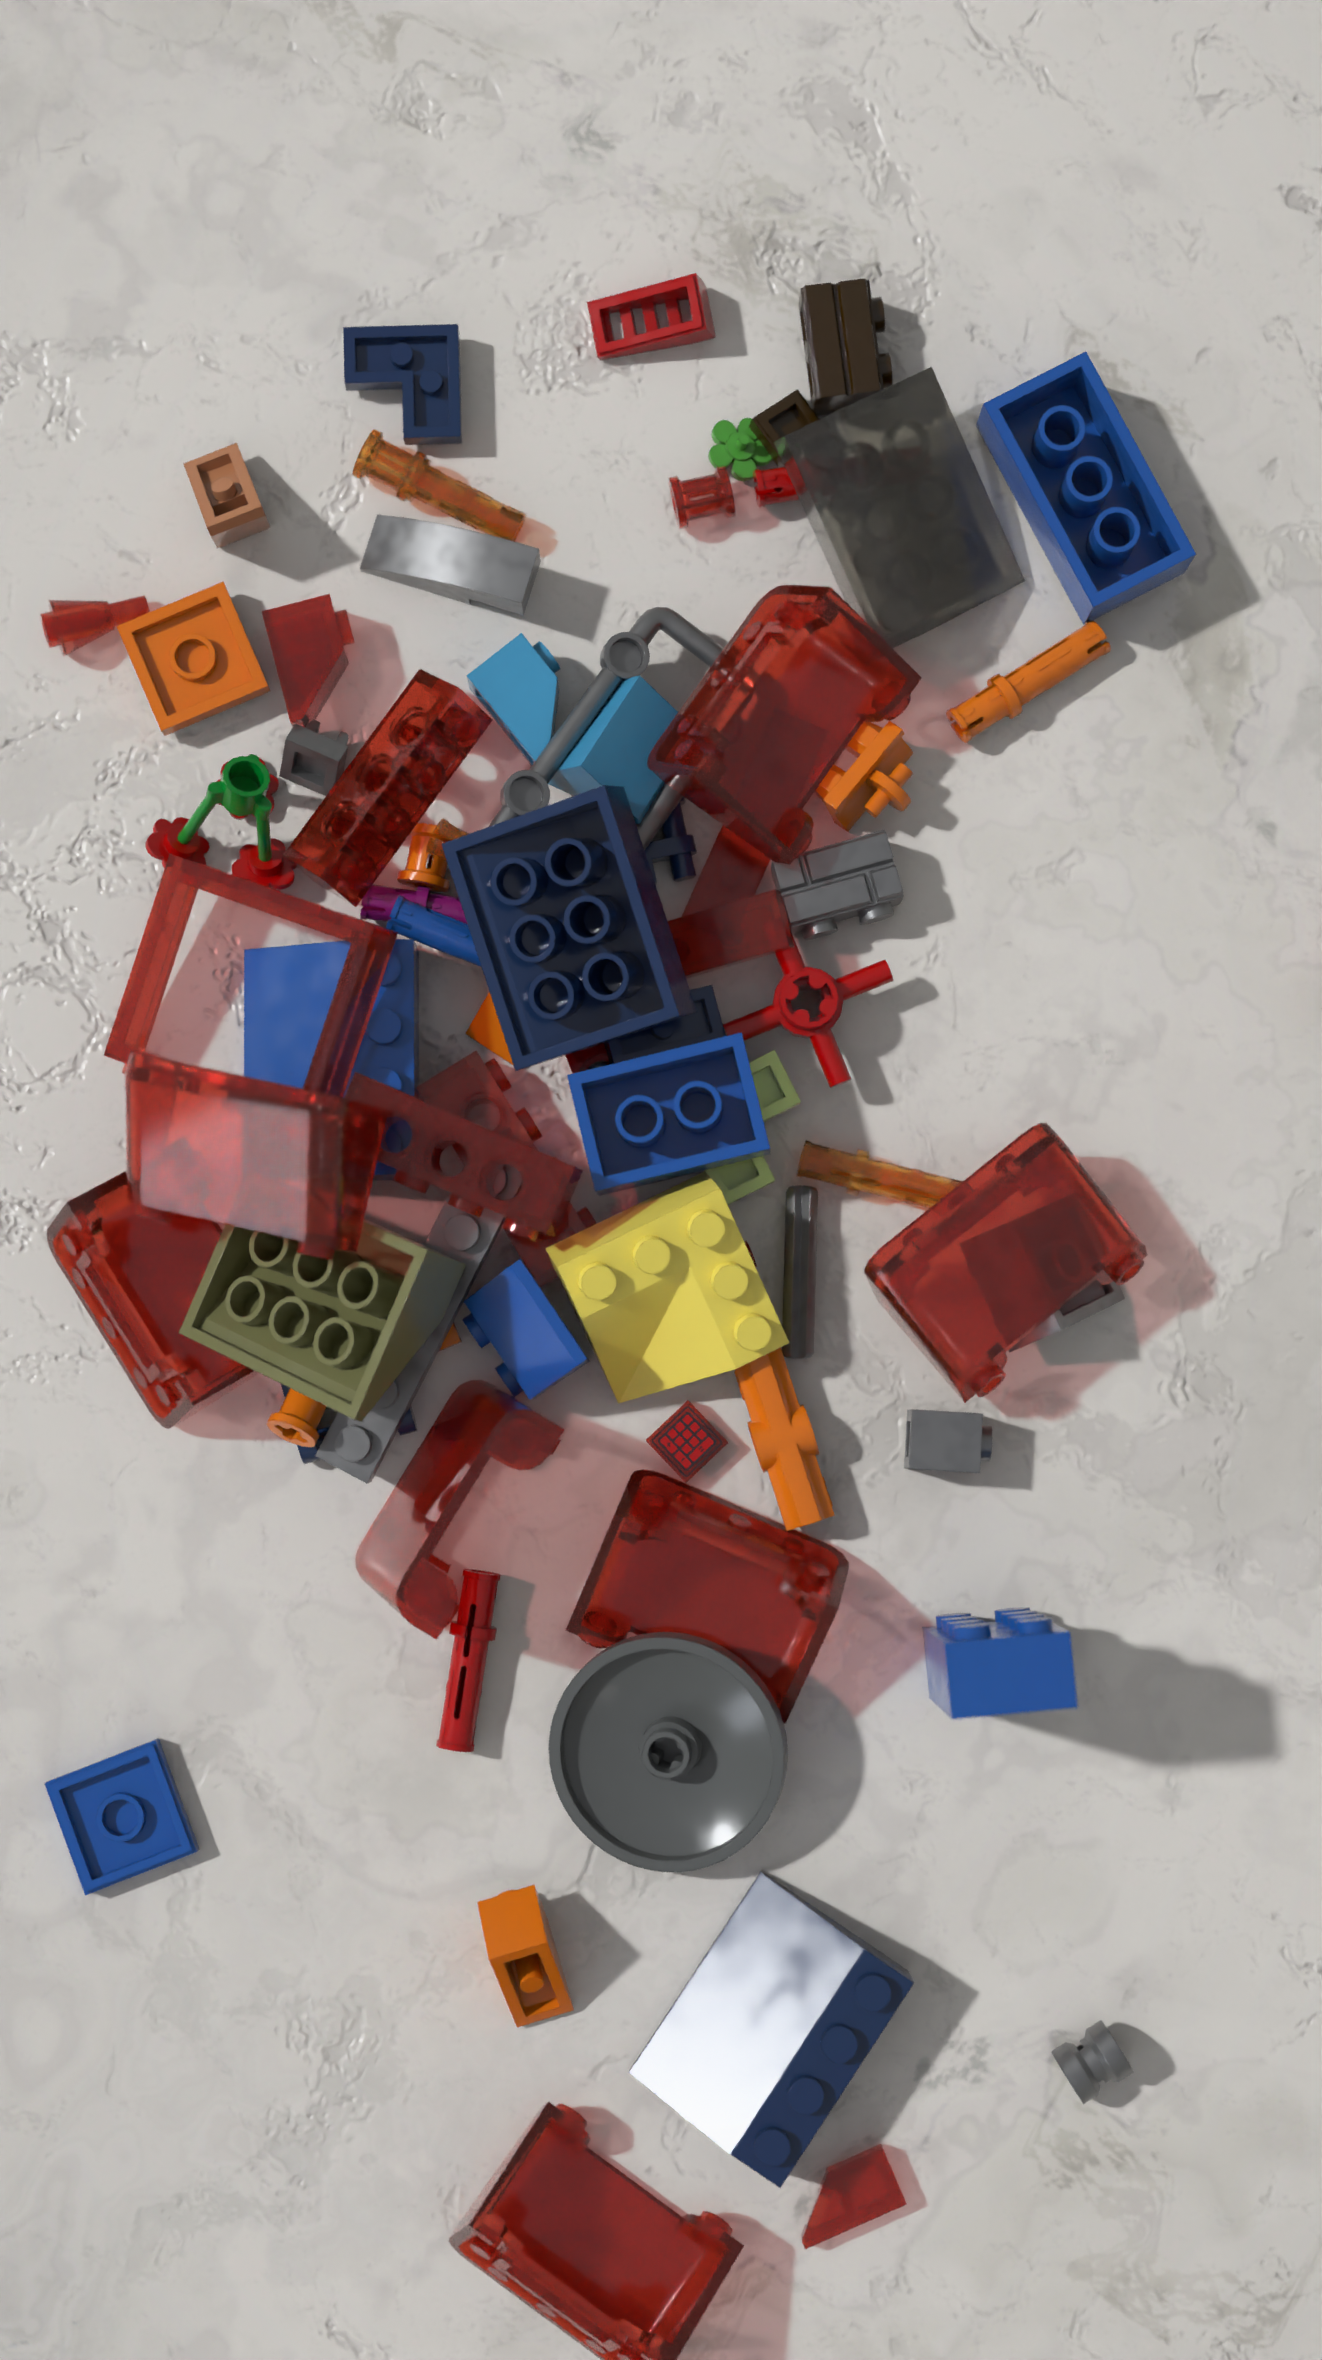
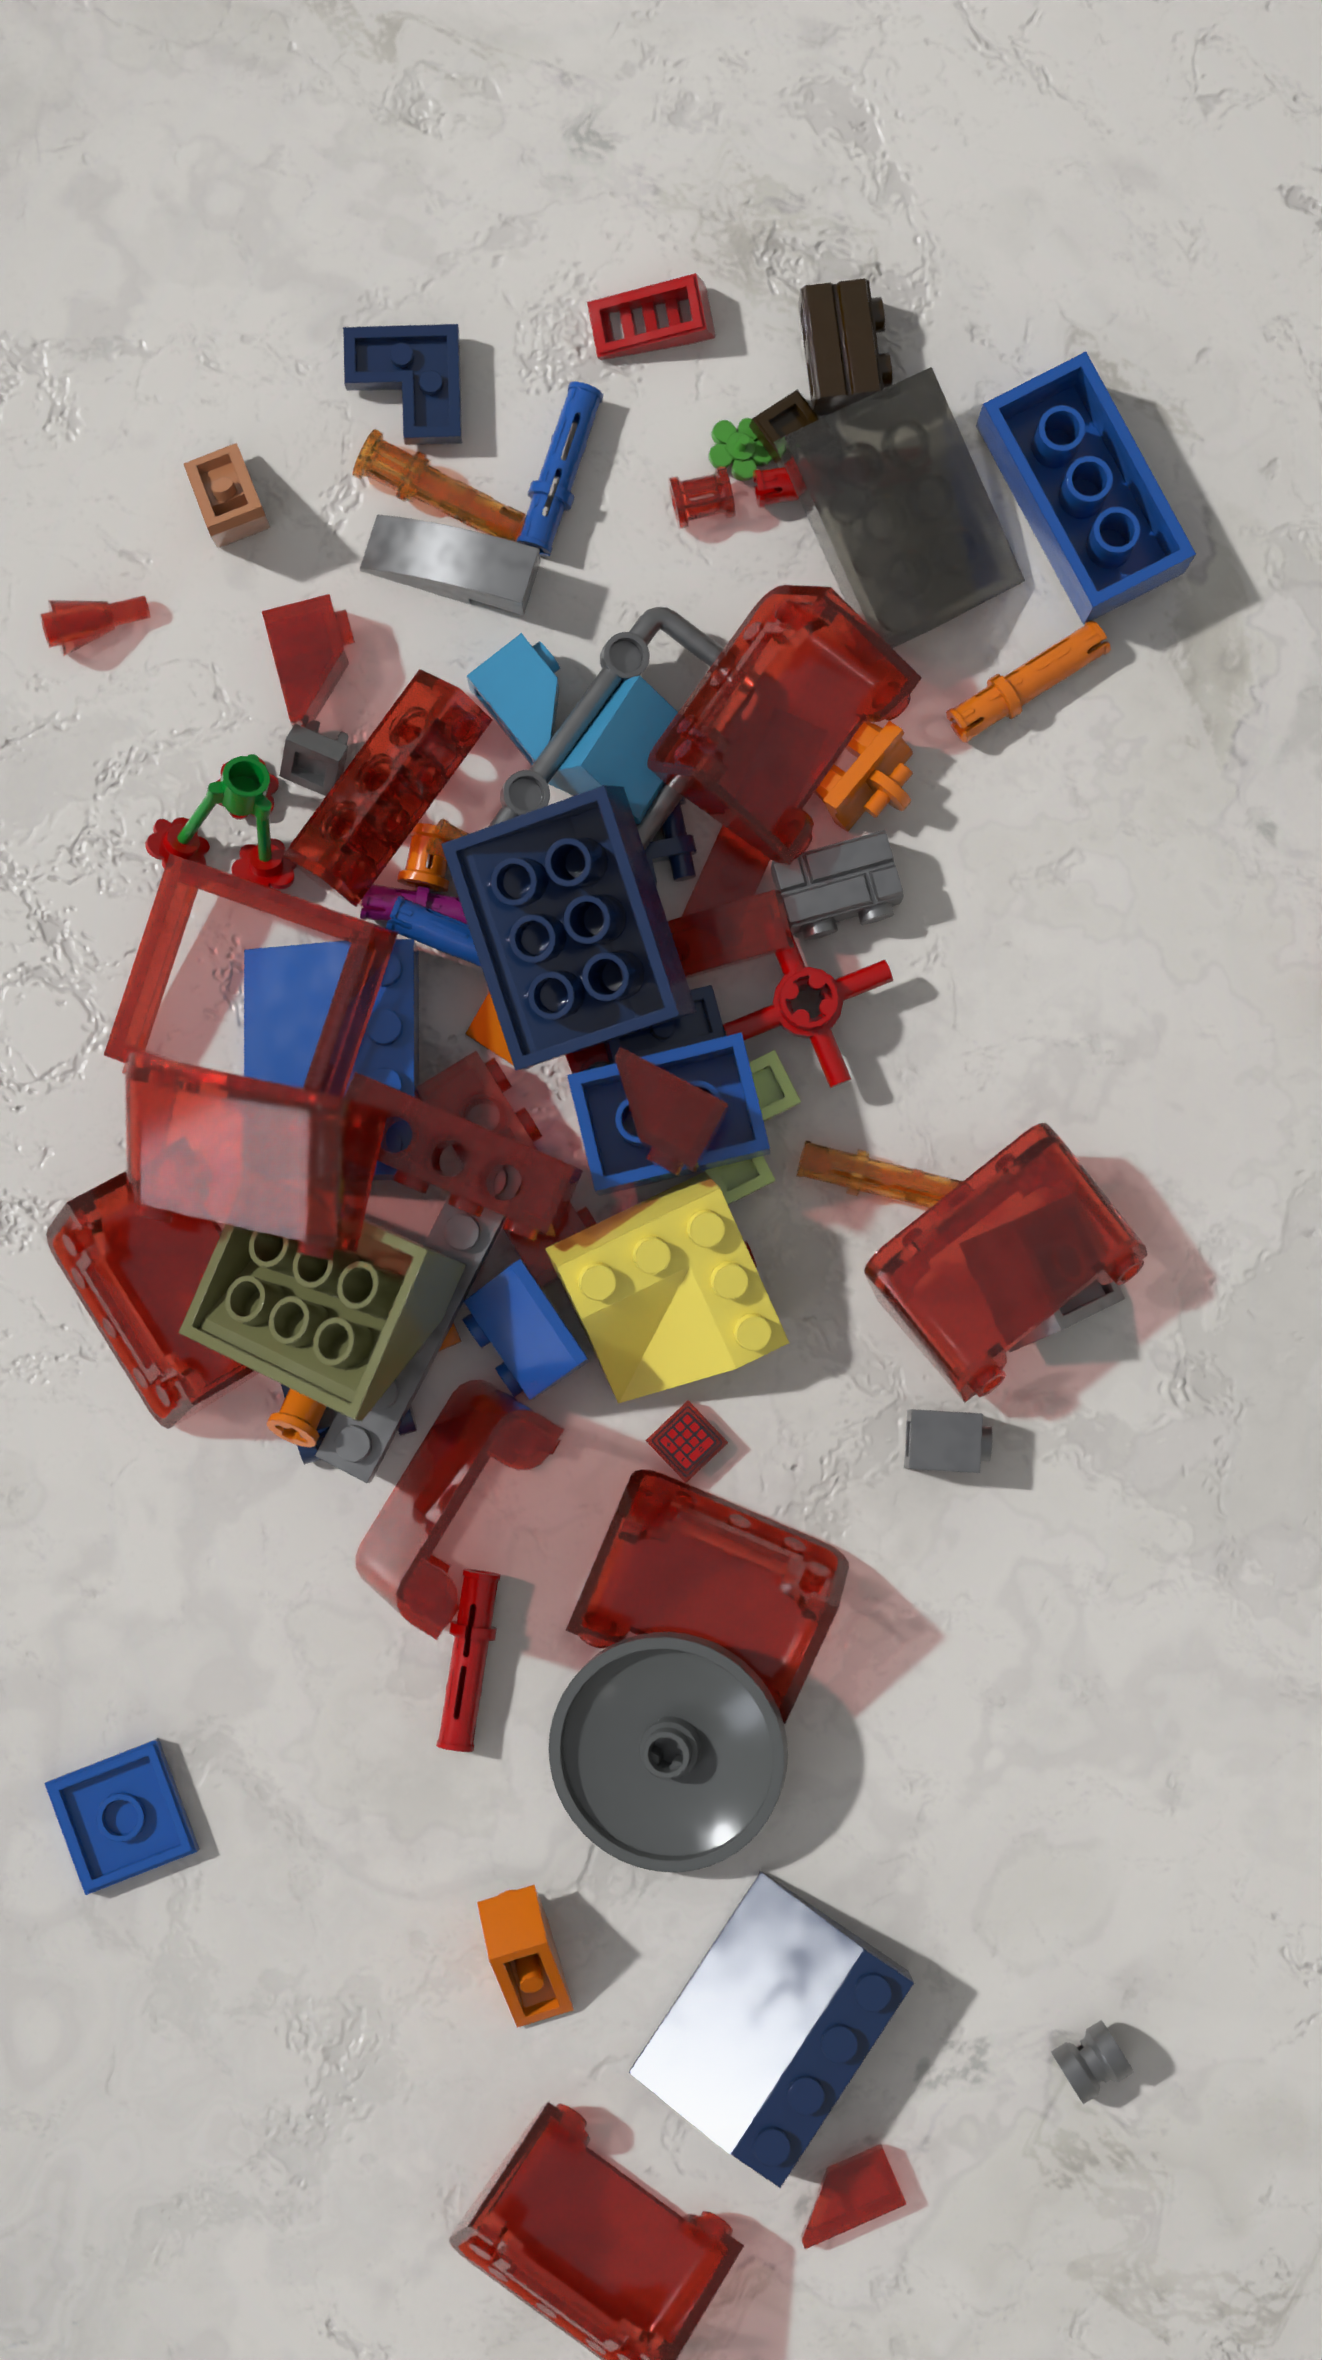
(193, 658): orange plate -> none
(581, 409): none -> blue pin
(669, 1113): none -> clear red slope
(784, 1440): orange piece -> none
(800, 1271): flat silver axle -> none
(999, 1665): blue brick -> none

